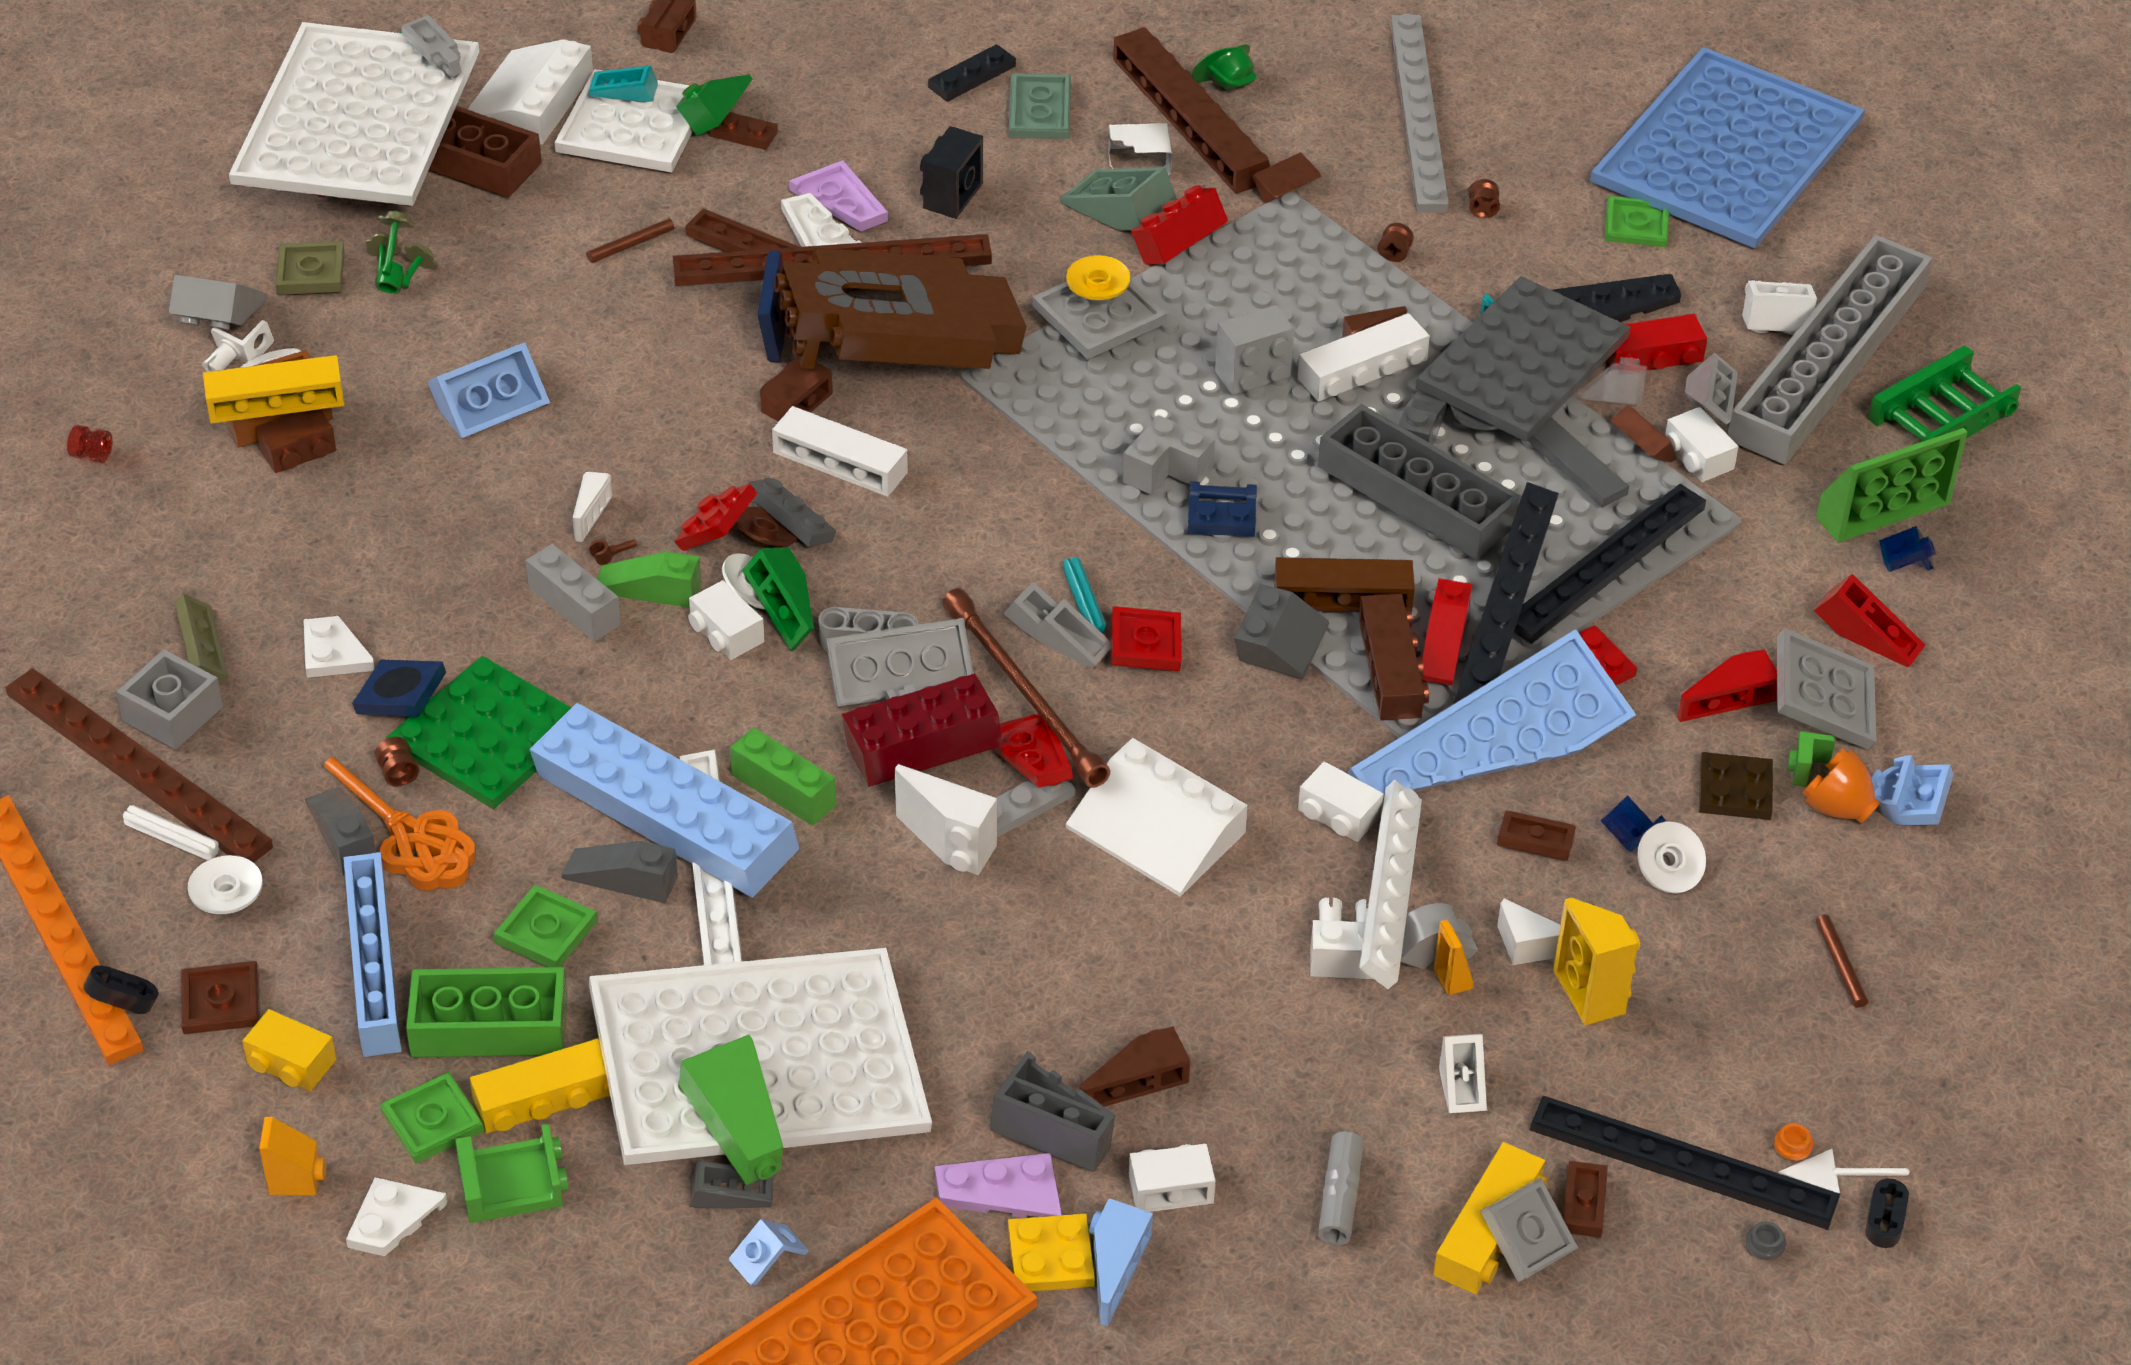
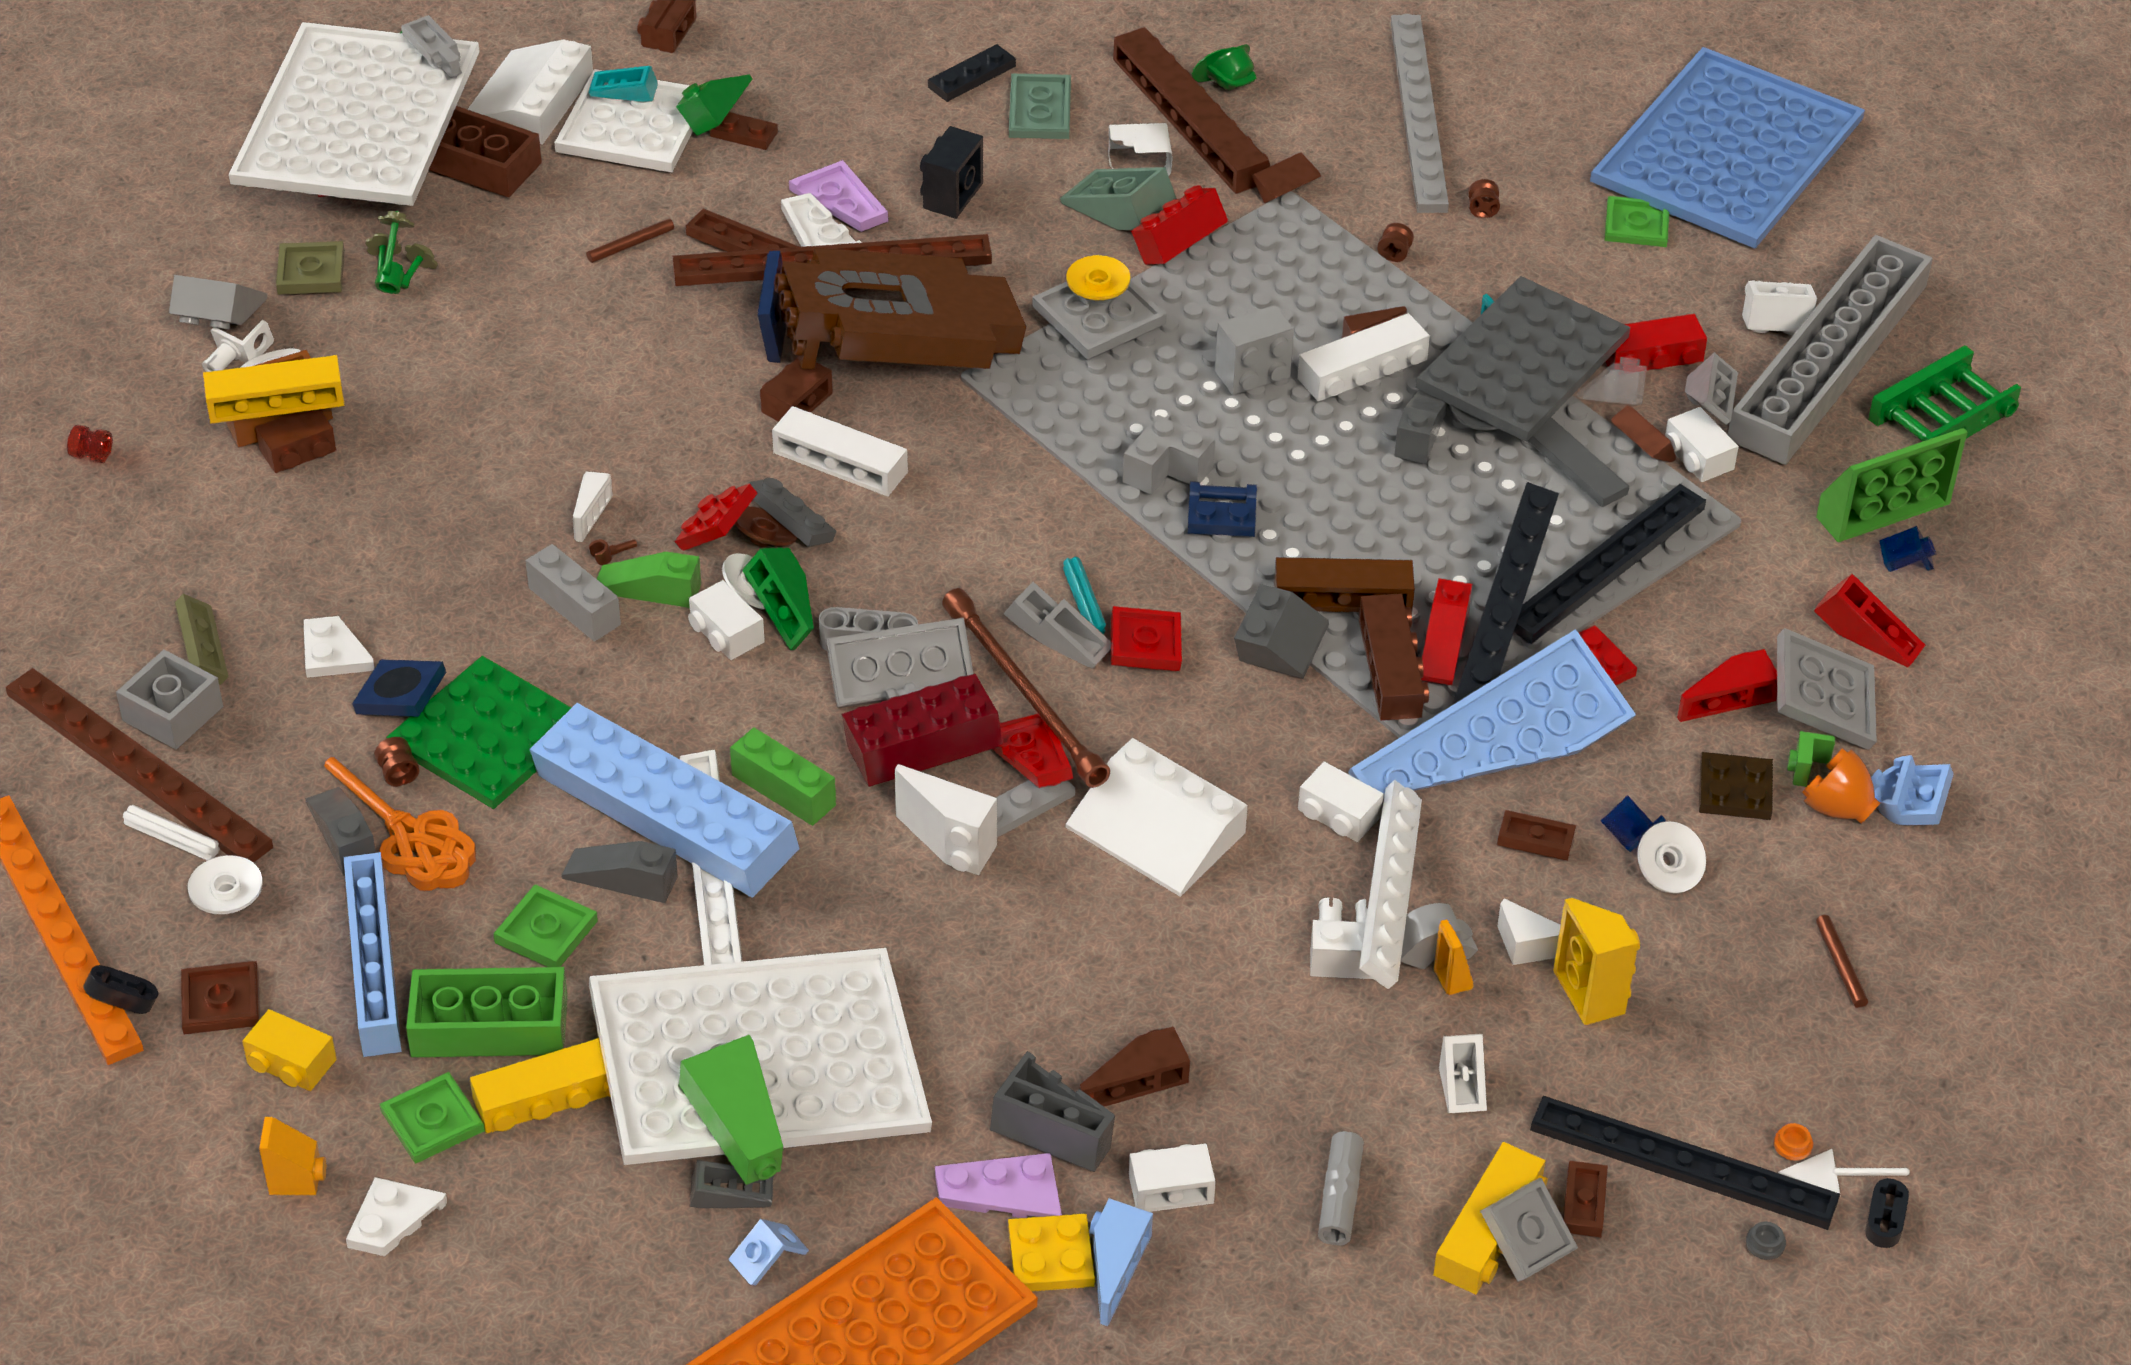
(489, 391): light blue slope -> none
(511, 1177): bright green panel -> none
(1418, 481): dark grey brick -> none
(1626, 297): black wing -> none

